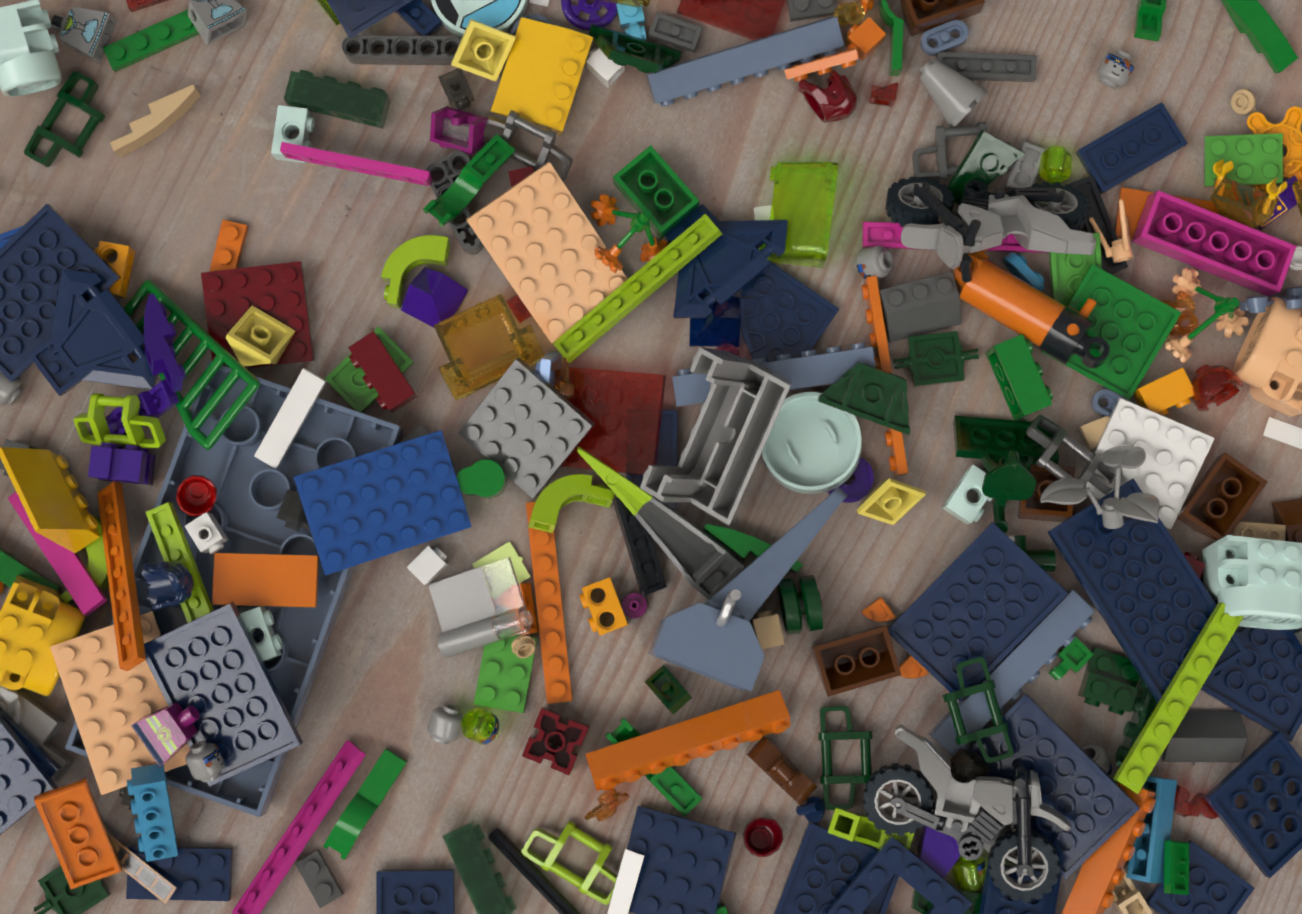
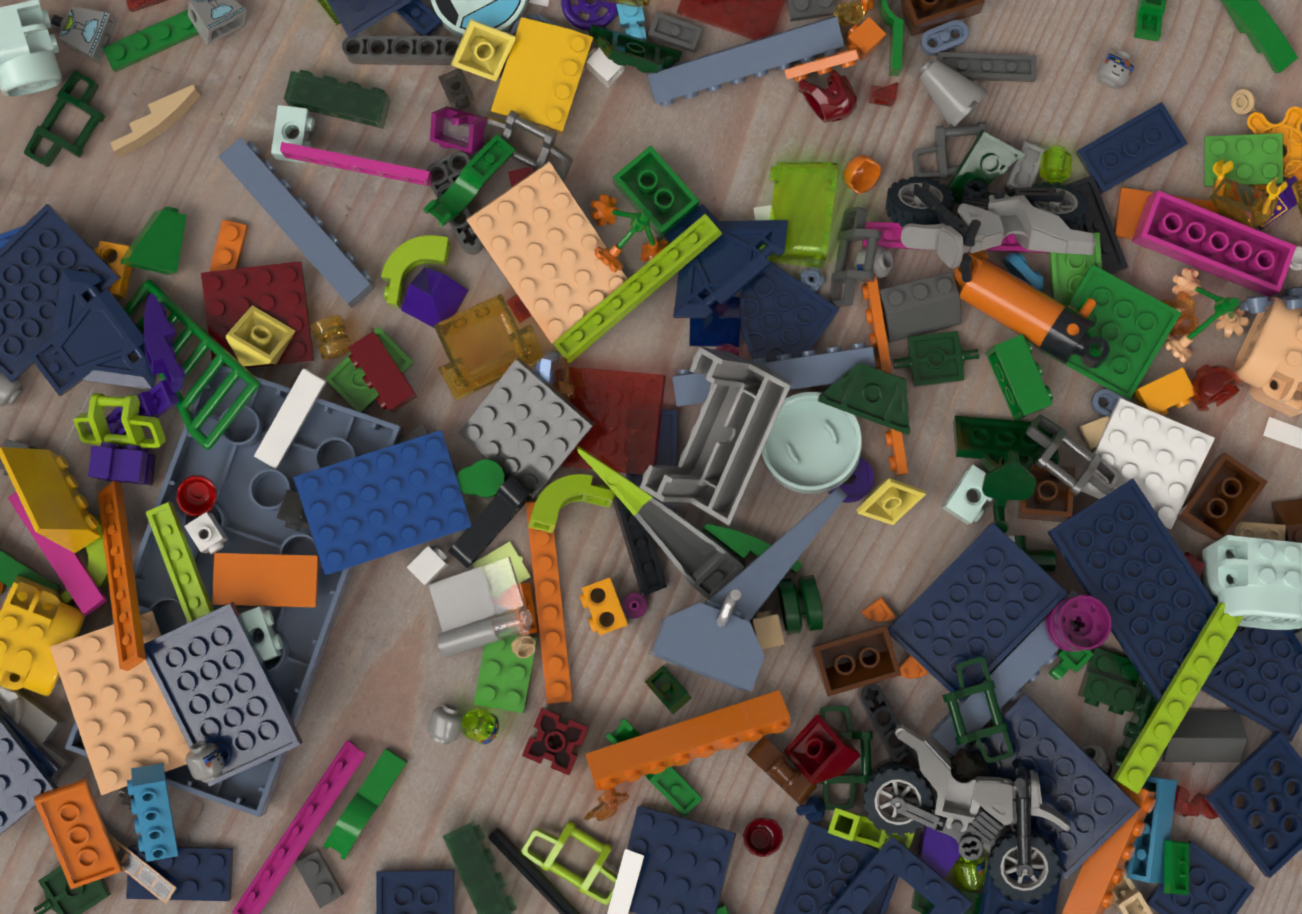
(158, 243): none -> green slope
(167, 730): torso -> none
(169, 584): dark blue hair -> none
(297, 224): none -> sand blue brick
(328, 329): none -> clear yellow wheel
(490, 522): none -> black beam
(815, 273): none -> sand blue plate
(821, 751): none -> dark red slope
(849, 277): none -> dark grey bar
(861, 173): none -> orange hair
(884, 731): none -> black beam
(1092, 622): none -> magenta wheel
(1121, 248): light nougat plant -> none
(1136, 505): light grey plant -> none

